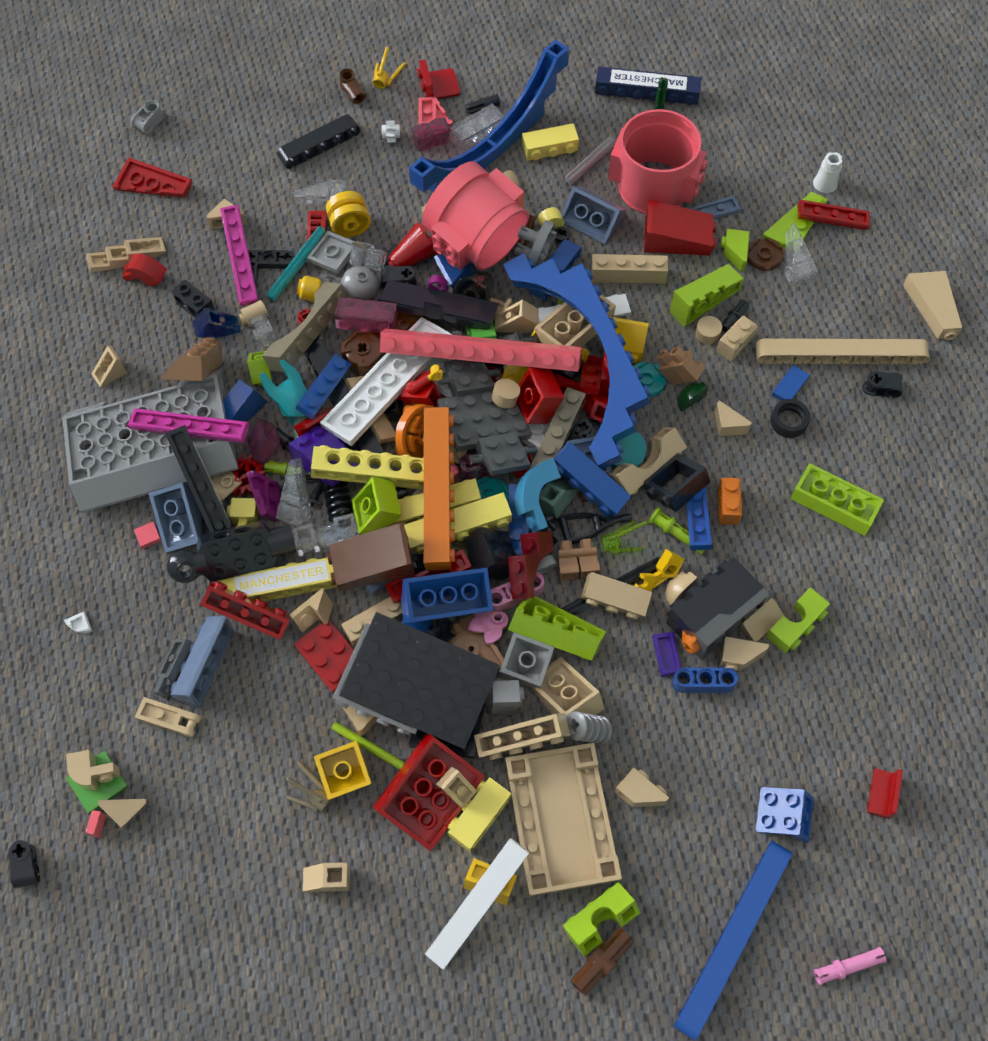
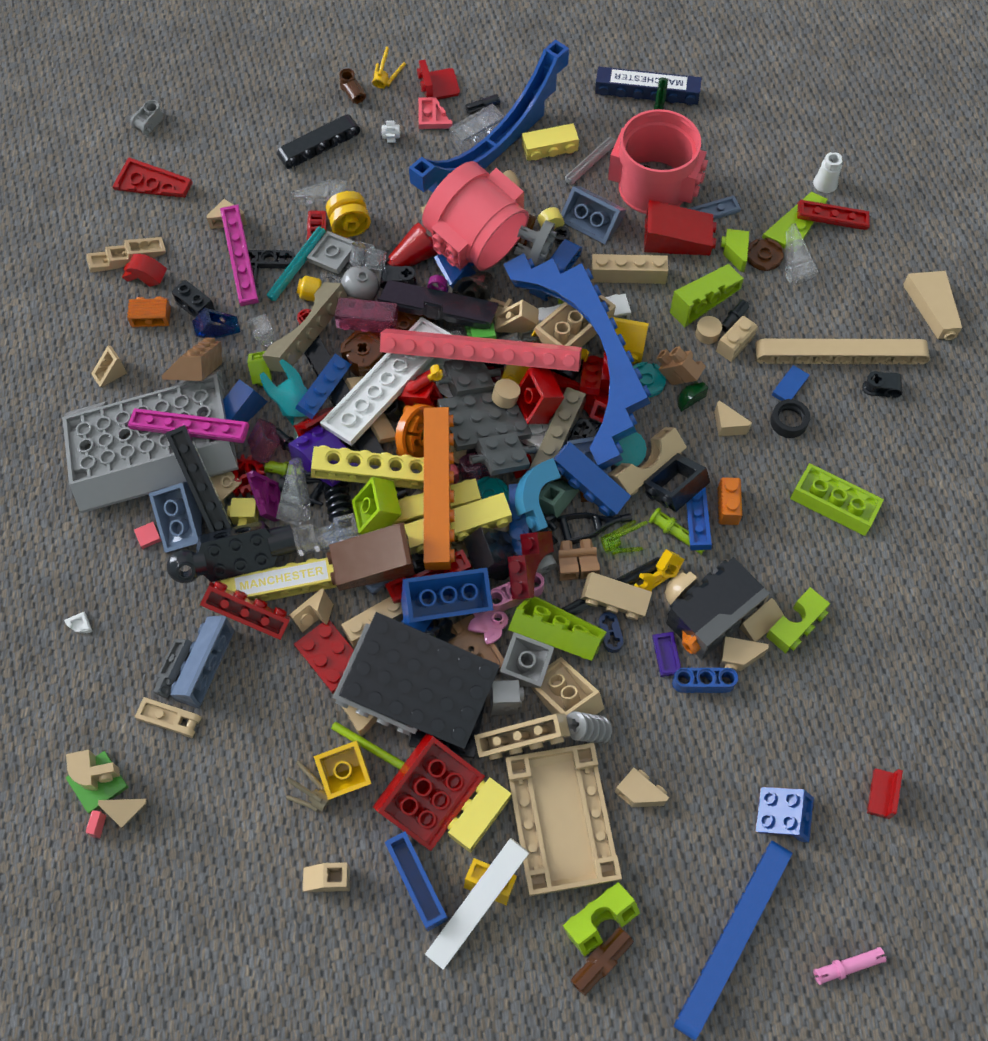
(24, 868): black piece -> none
(149, 312): none -> orange brick
(252, 311): tan brick -> none
(416, 881): none -> blue brick
(431, 134): clear pink brick -> none
(457, 787): tan slope -> none
(615, 631): none -> dark blue beam

